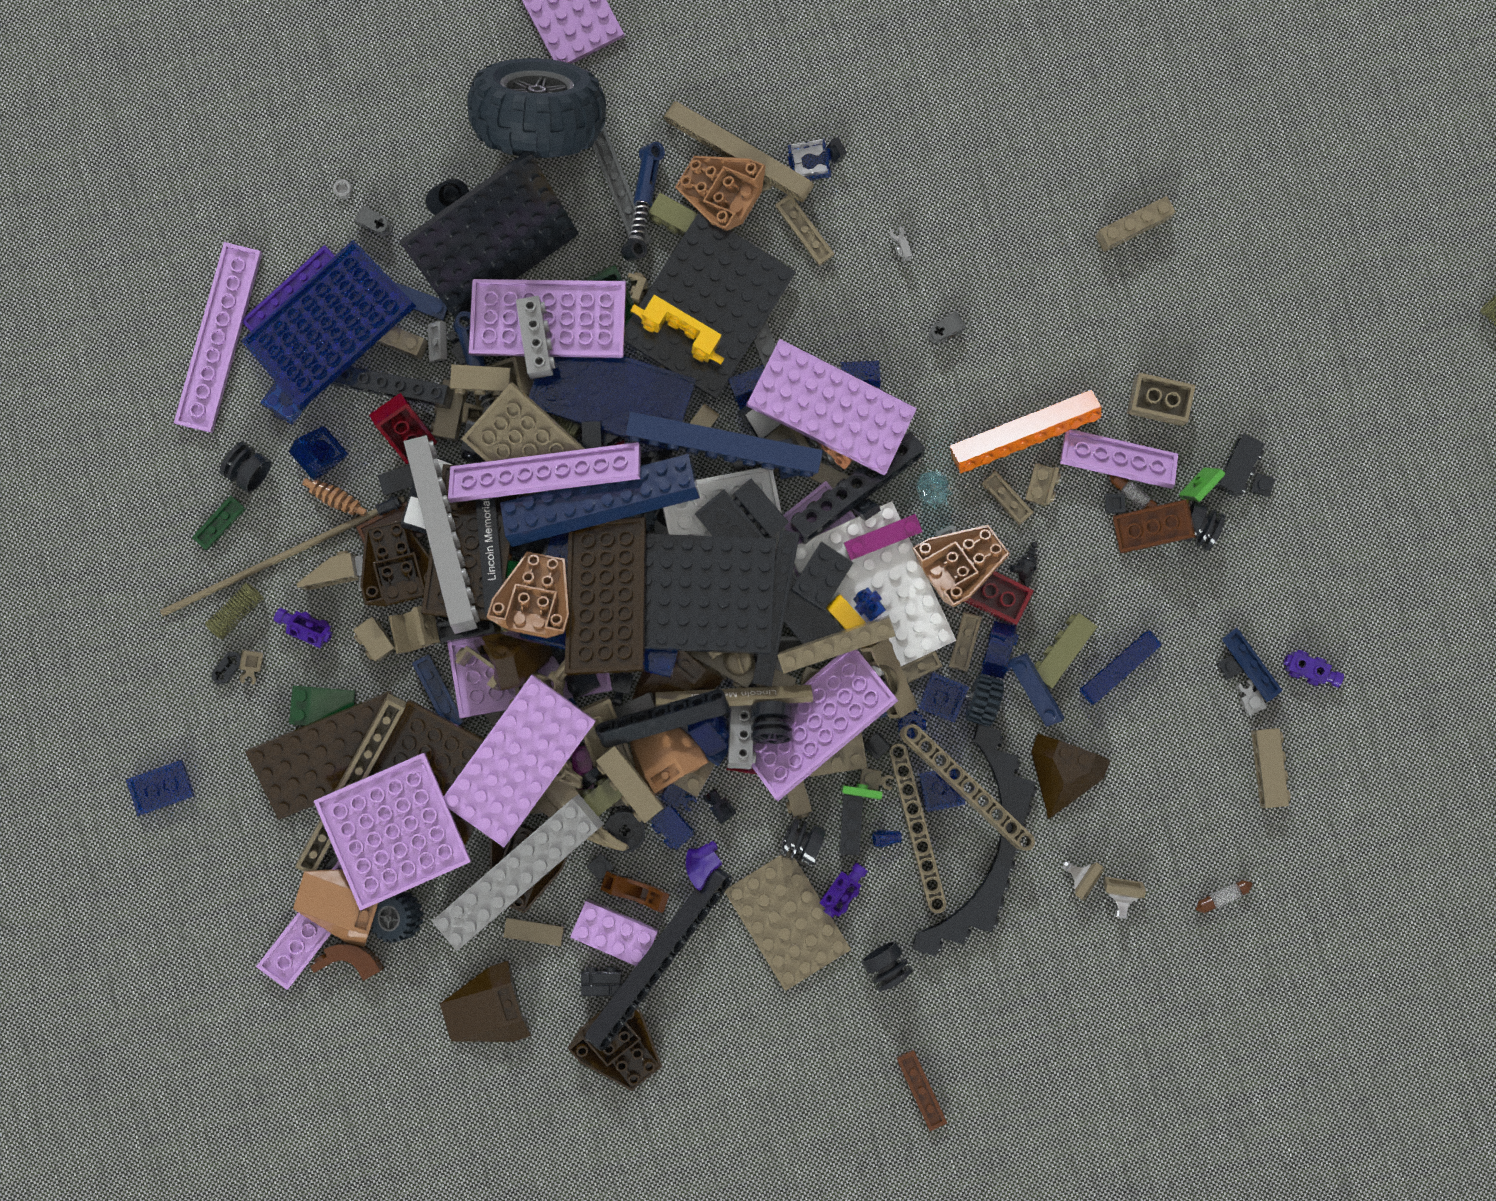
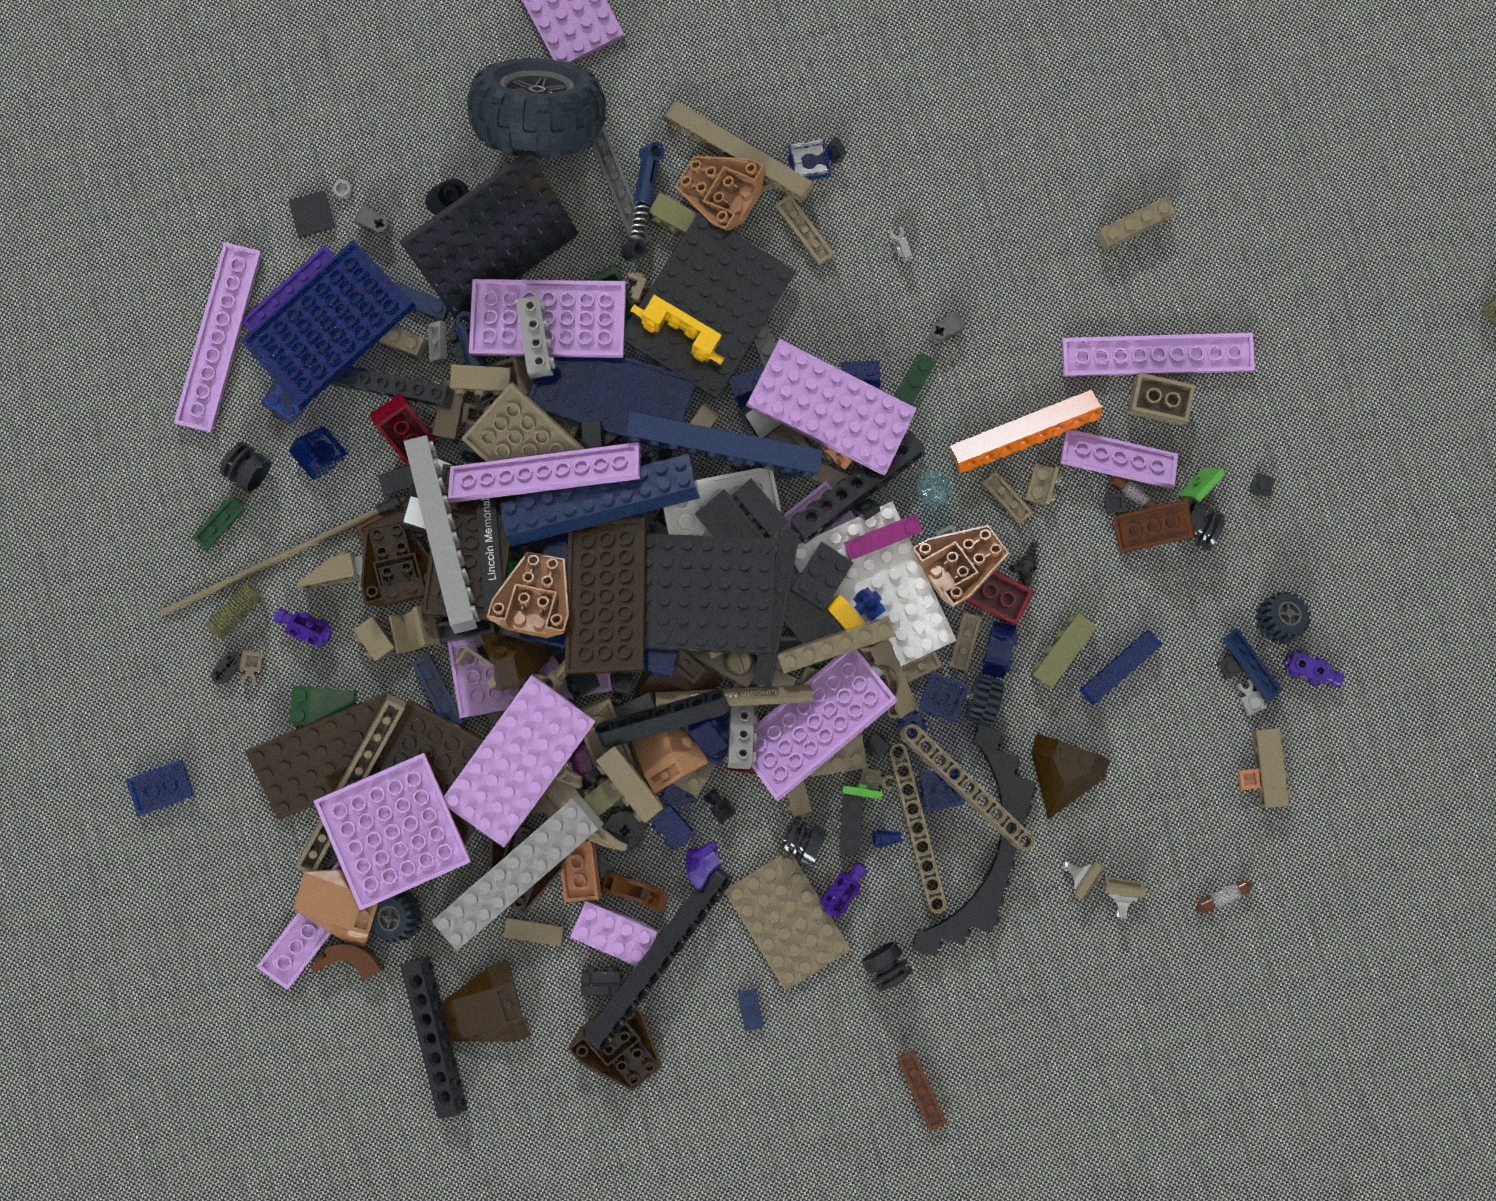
(311, 214): none -> black tile
(334, 497): medium nougat piece -> none
(426, 1002): none -> black brick
(581, 874): none -> nougat plate
(750, 1009): none -> dark blue plate
(771, 722): black wheel -> none
(915, 379): none -> dark green plate
(1036, 689): dark blue plate -> none
(1158, 354): none -> lavender plate
(1240, 465): black brick -> none
(1249, 779): none -> nougat plate
(1283, 617): none -> black wheel

